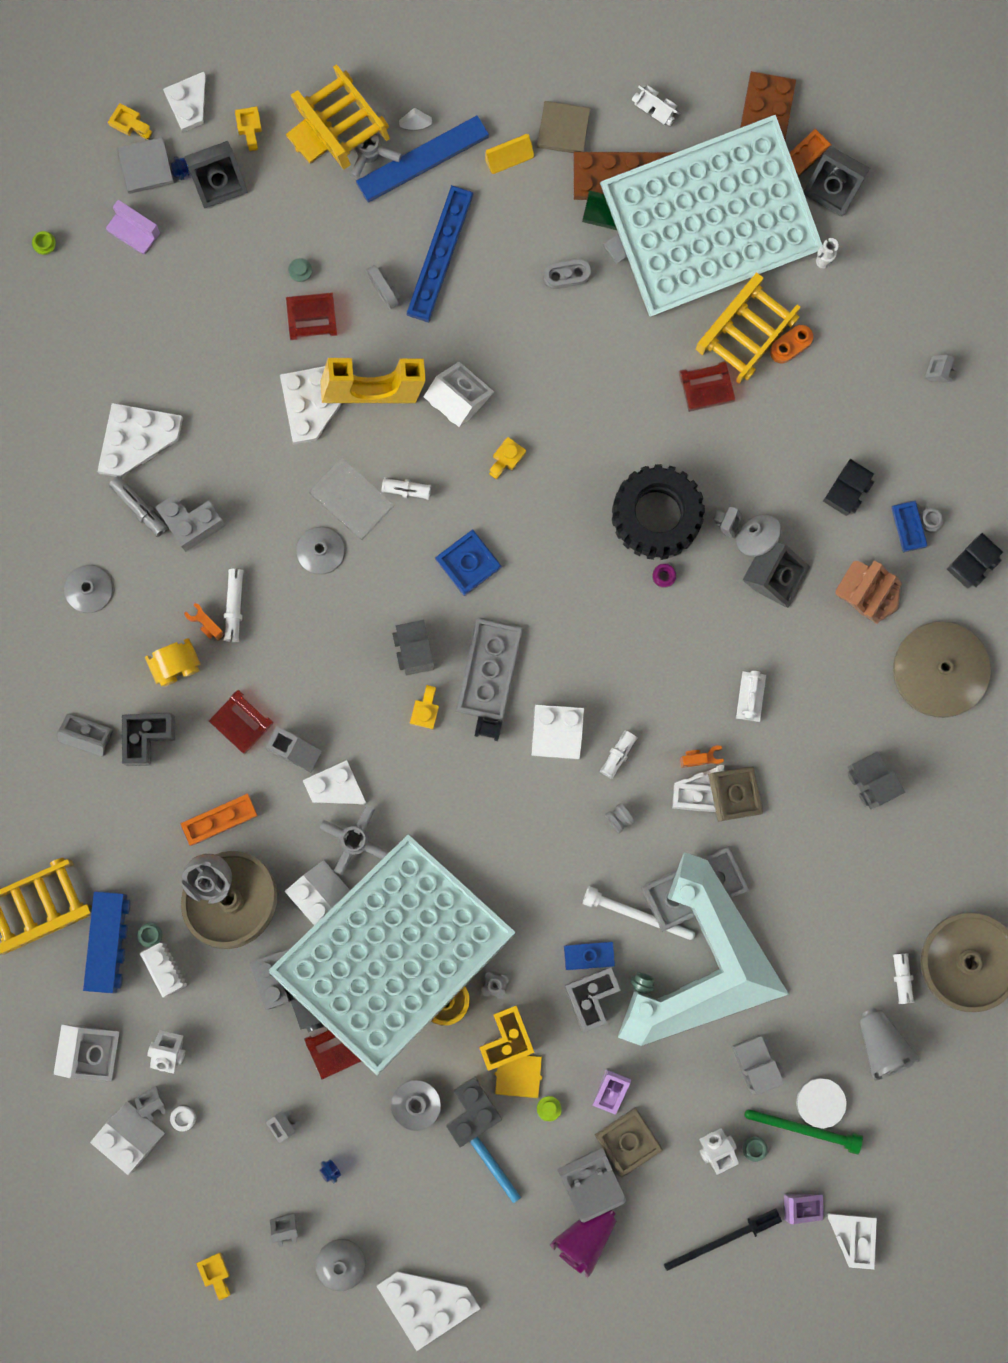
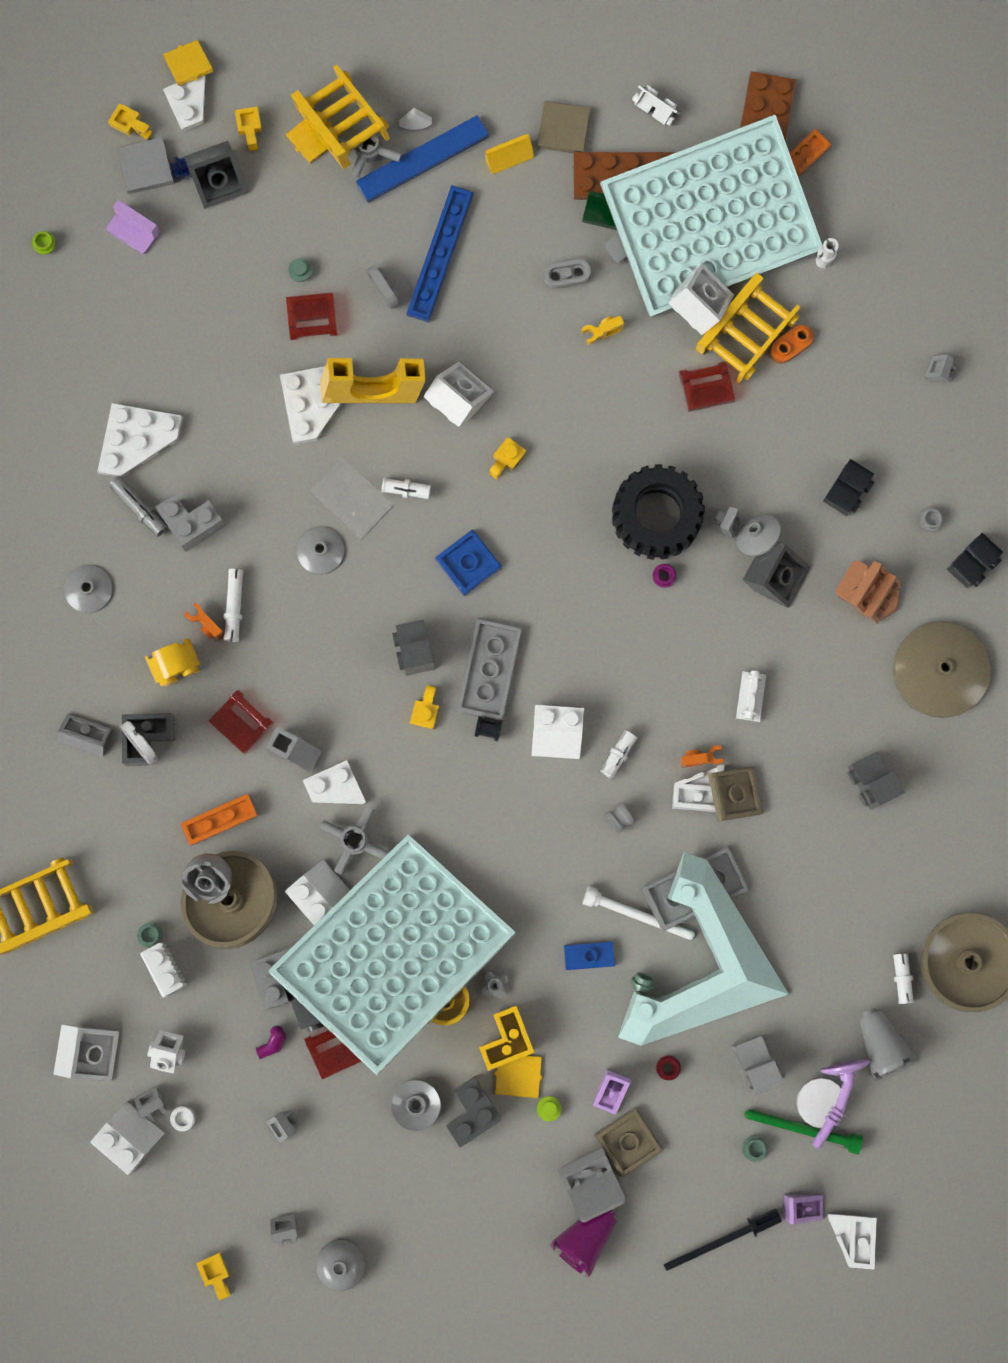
(105, 942): blue brick -> none
(139, 743): none -> white tile
(187, 62): none -> yellow piece
(274, 1044): none -> magenta arm
(329, 1171): clear blue plate -> none
(426, 1305): white plate -> none
(495, 1169): dark azure bar -> none
(585, 996): light grey brick -> none
(607, 328): none -> yellow plate
(675, 1071): none -> dark red plate
(701, 299): none -> white slope
(718, 1151): white brick -> none
(836, 180): dark grey slope -> none
(847, 1074): none -> lavender dish
(909, 526): blue plate -> none

